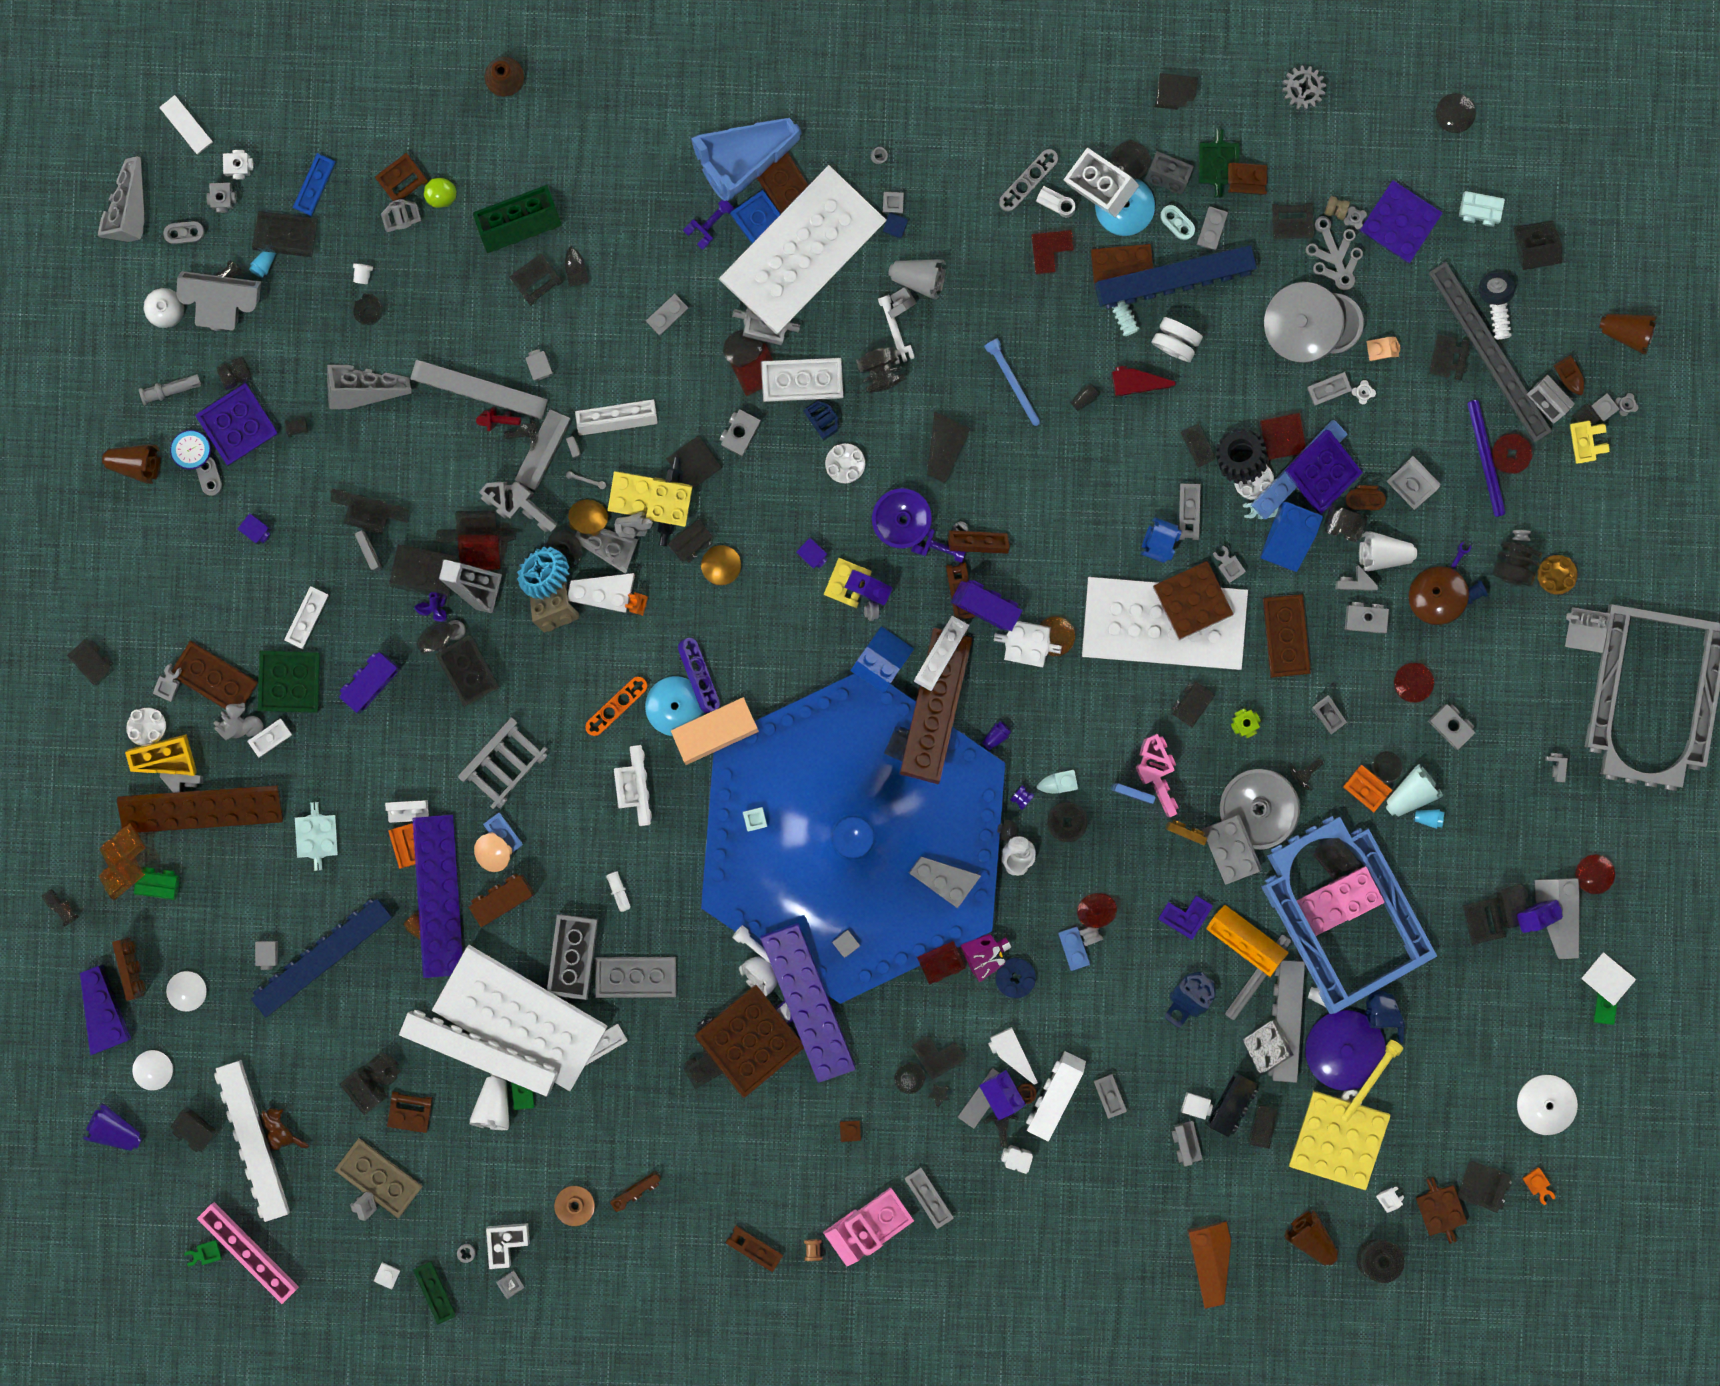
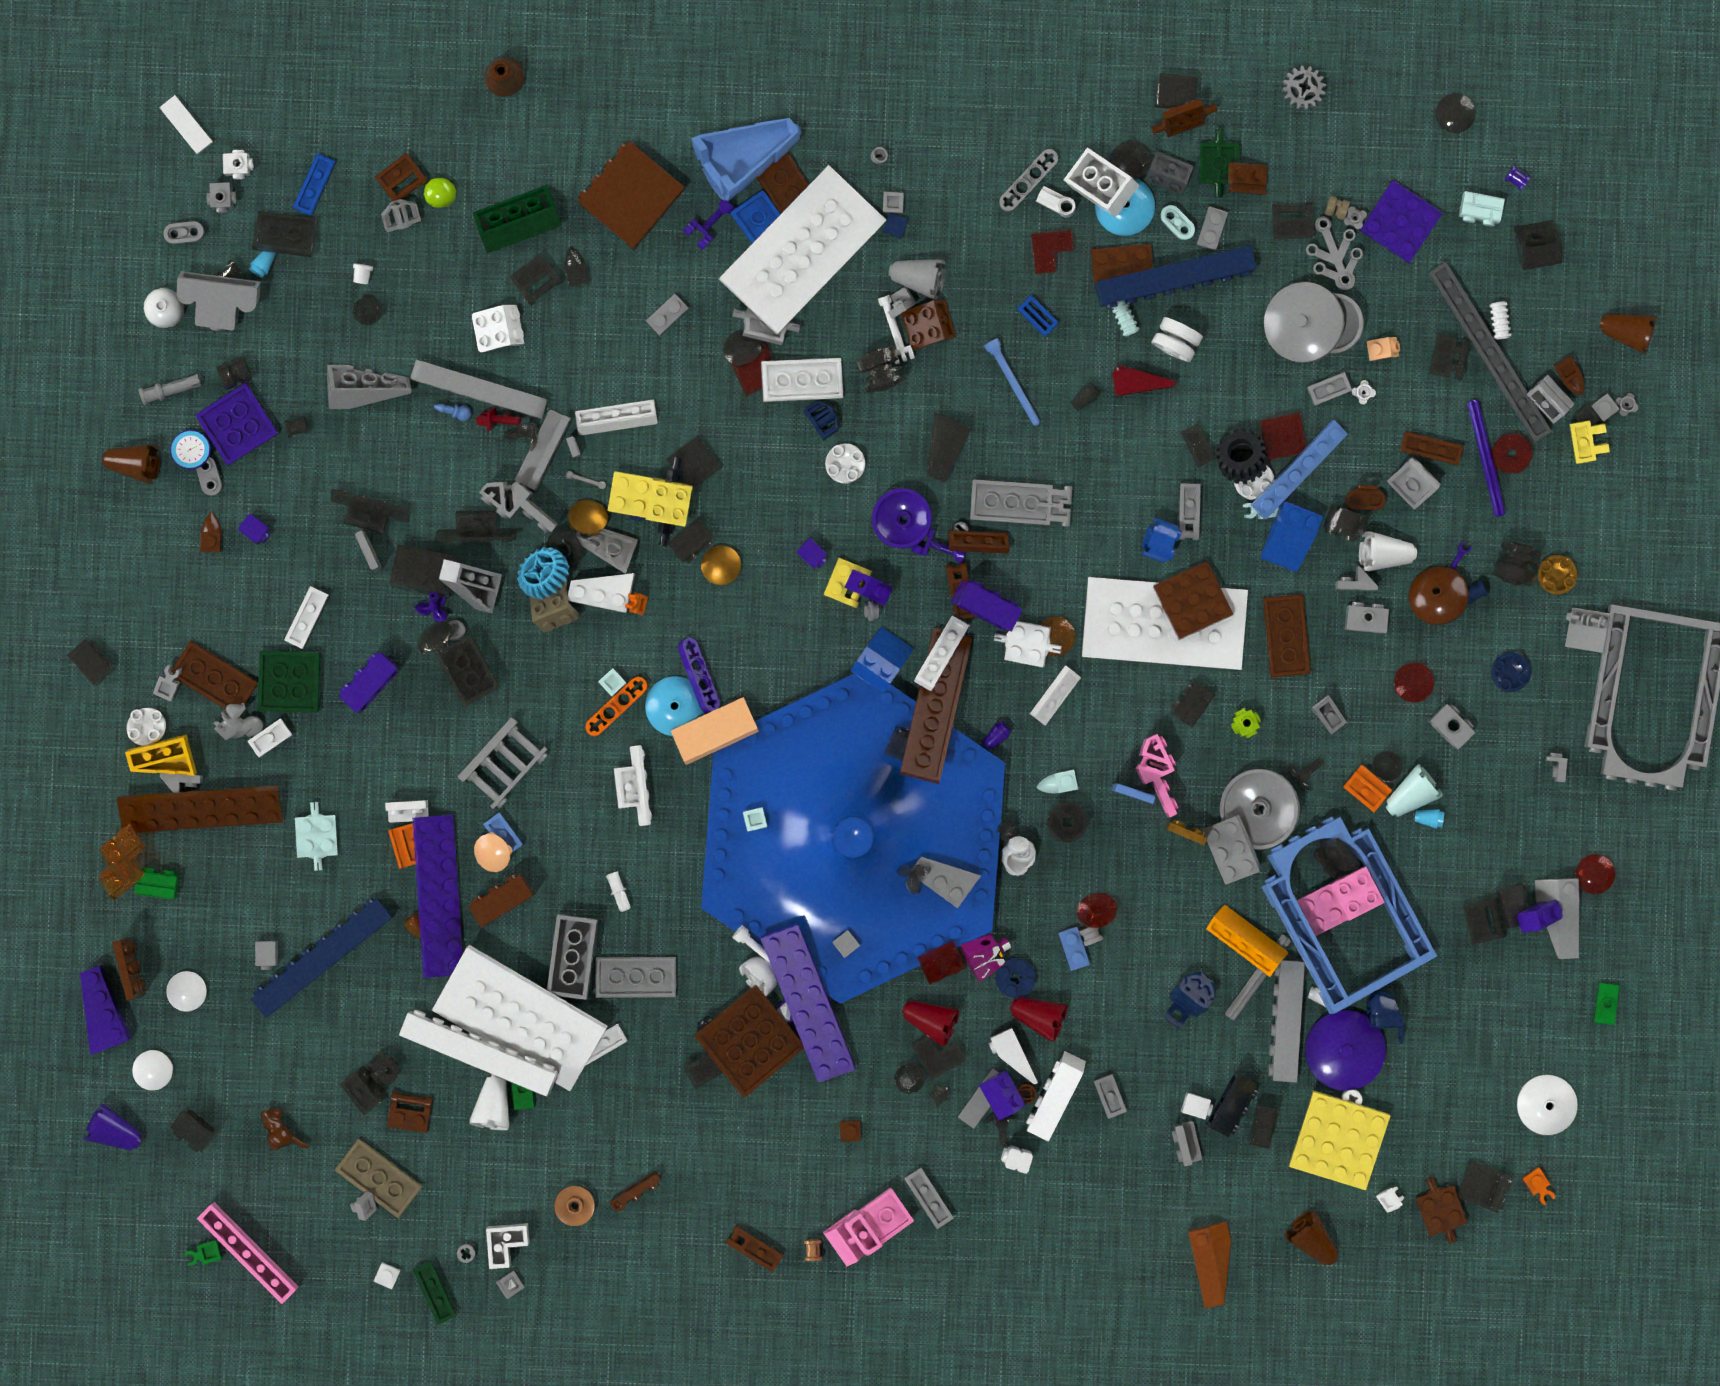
(63, 910): clear smoke connector -> none
(126, 212): light grey wedge -> none
(210, 535): none -> reddish brown plate
(252, 1140): white brick -> none
(461, 412): none -> medium blue bar
(479, 551): clear red plate -> none
(498, 327): none -> white bracket
(539, 365): light grey brick -> none
(612, 682): none -> light aqua plate
(630, 194): none -> reddish brown panel
(633, 525): light grey rock -> none
(736, 444): light grey brick -> none
(913, 881): none -> clear smoke plant
(928, 324): none -> reddish brown bracket
(932, 1020): none -> dark red cone
(1019, 503): none -> light grey hinge
(1022, 797): dark purple wheel -> none
(1032, 321): none -> blue tile
(1040, 1016): none -> dark red cone
(1055, 695): none -> white plate
(1183, 118): none -> reddish brown plate
(1189, 921): dark purple plate -> none
(1230, 567): light grey plate -> none
(1268, 1047): clear smoke plate -> none
(1323, 471): dark purple plate -> none
(1391, 1264): clear smoke wheel -> none
(1392, 1050): light yellow piece -> none
(1431, 448): none -> reddish brown plate
(1496, 288): black wheel -> none
(1510, 672): none -> dark blue dish
(1517, 178): none -> dark purple bush
(1521, 535): light grey bush -> none
(1608, 979): white sticker -> none

